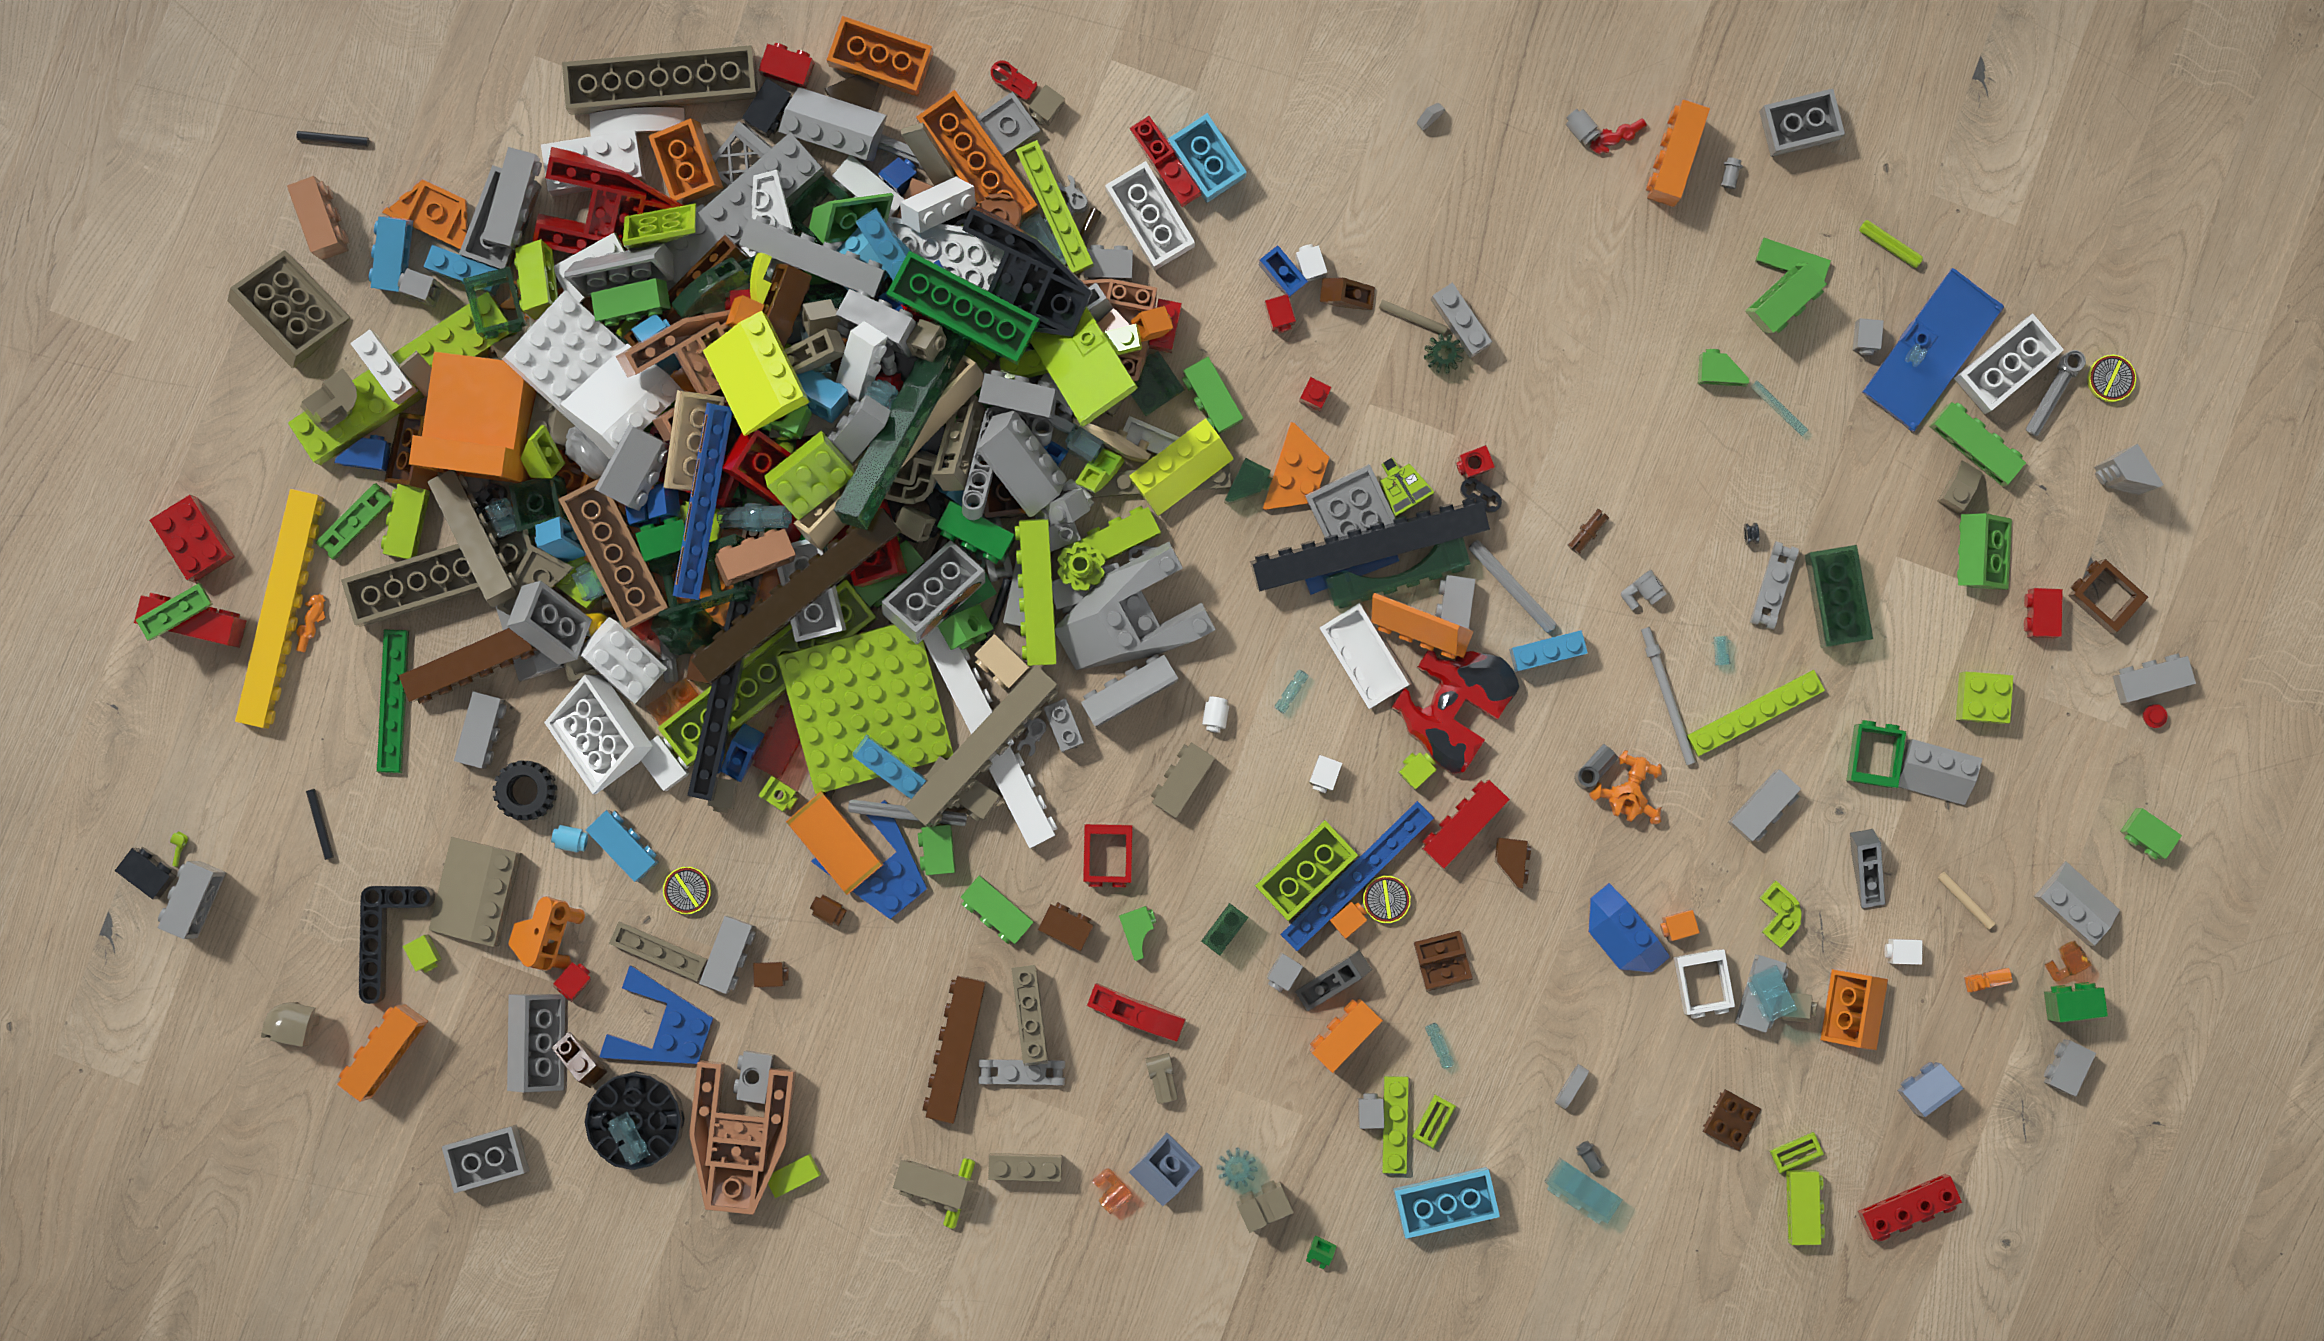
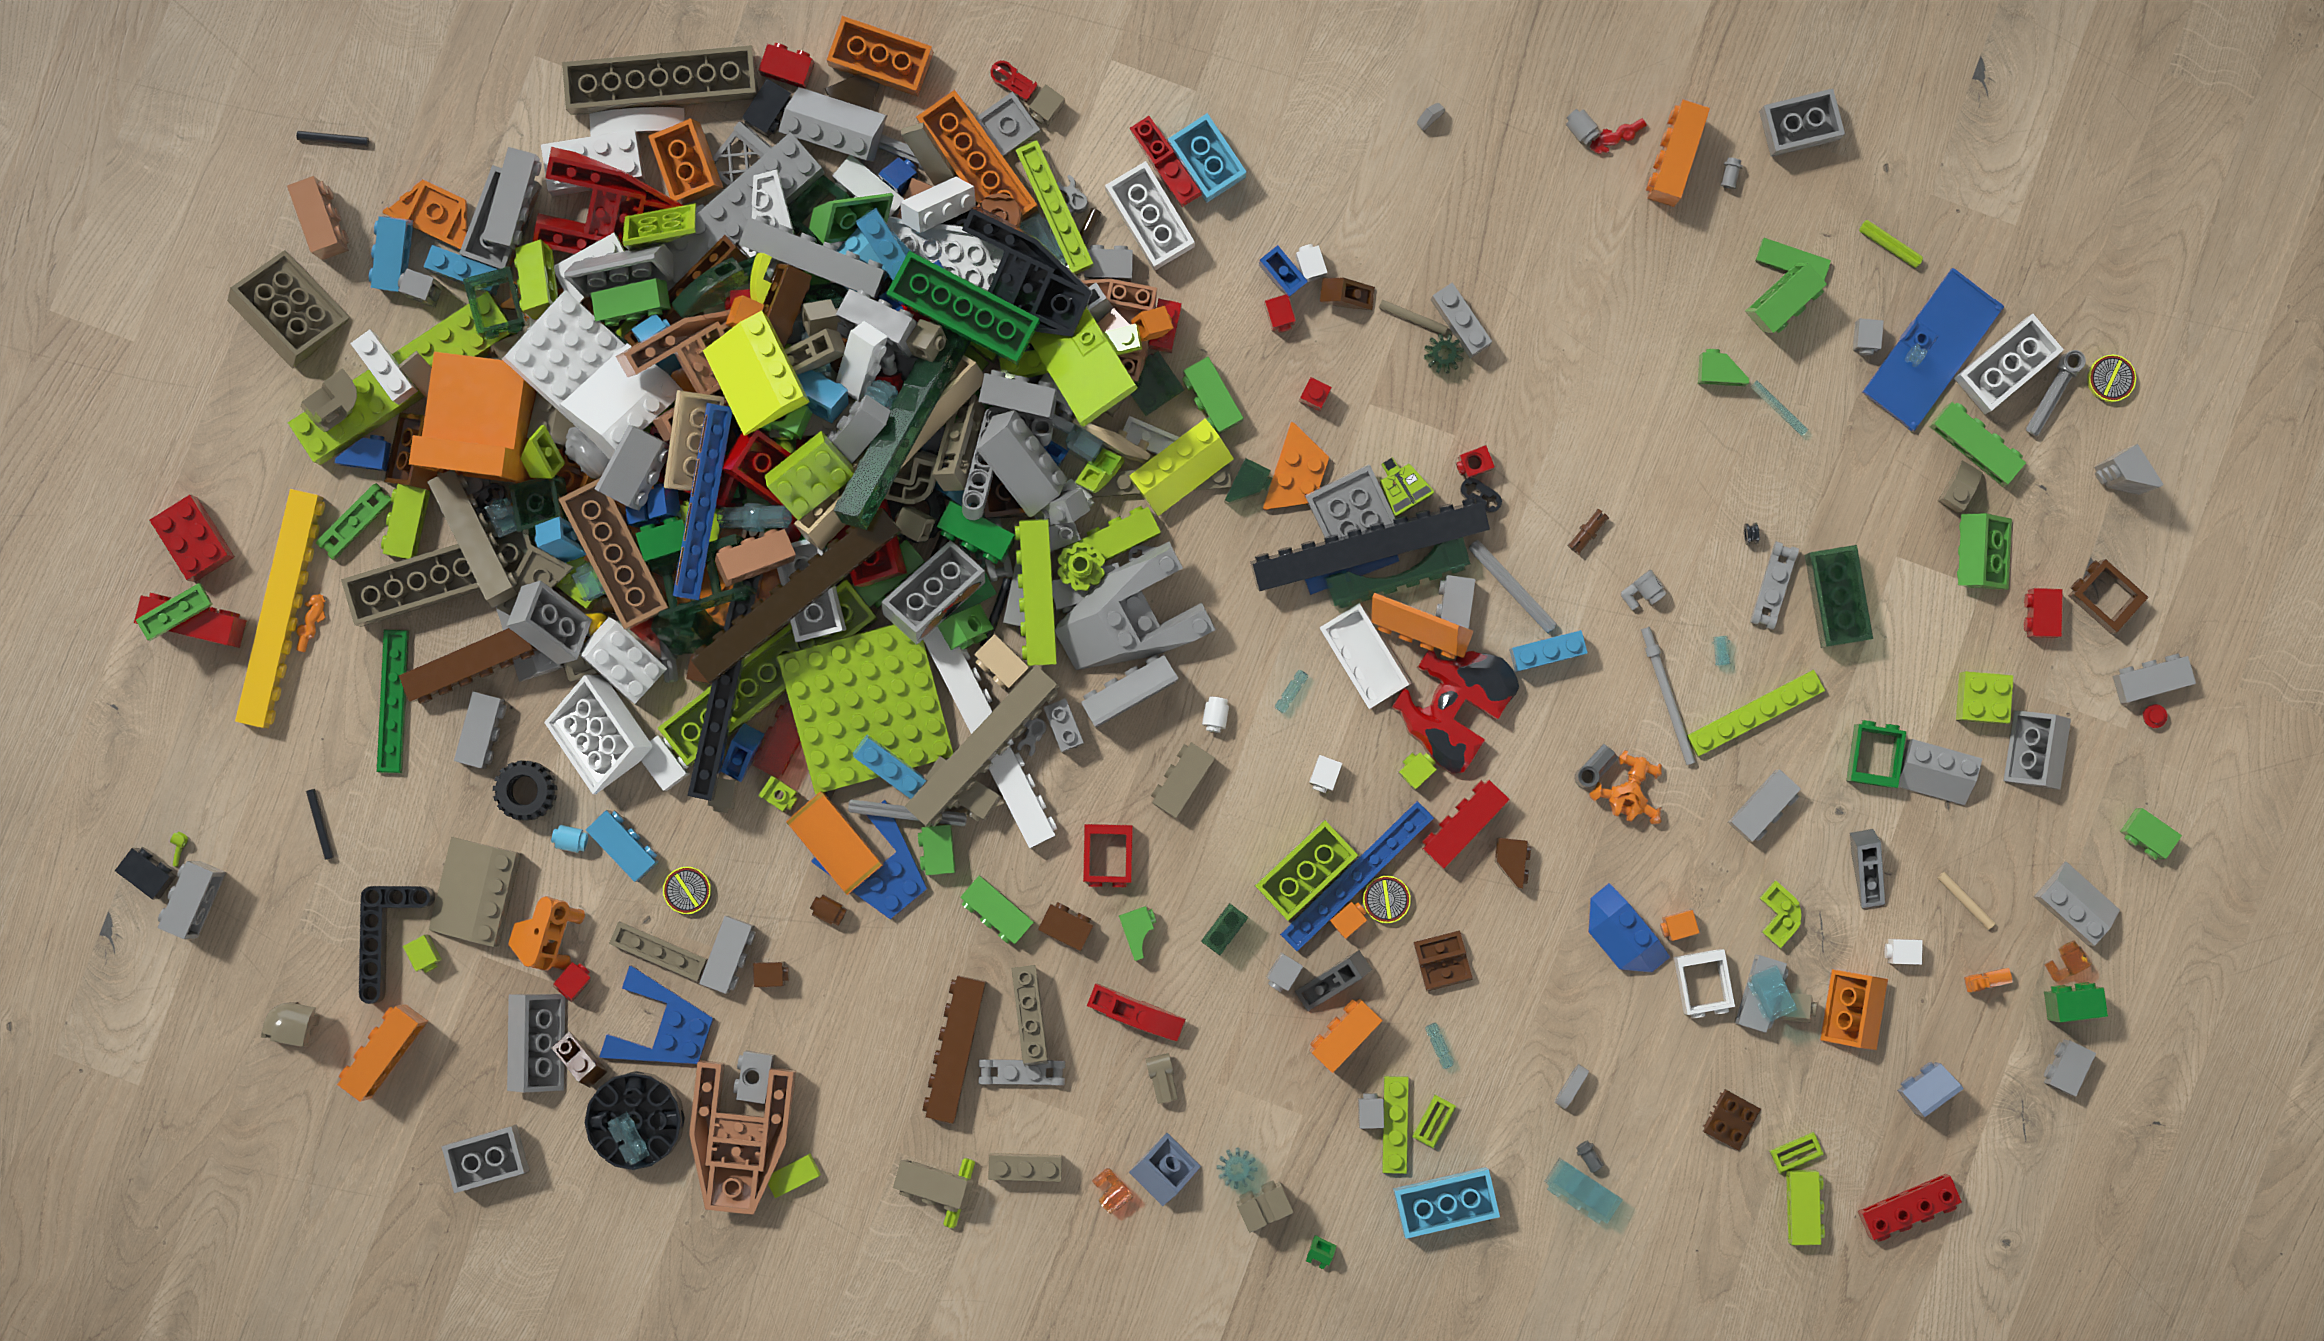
(671, 701): clear orange slope -> none
(2037, 749): none -> light grey slope

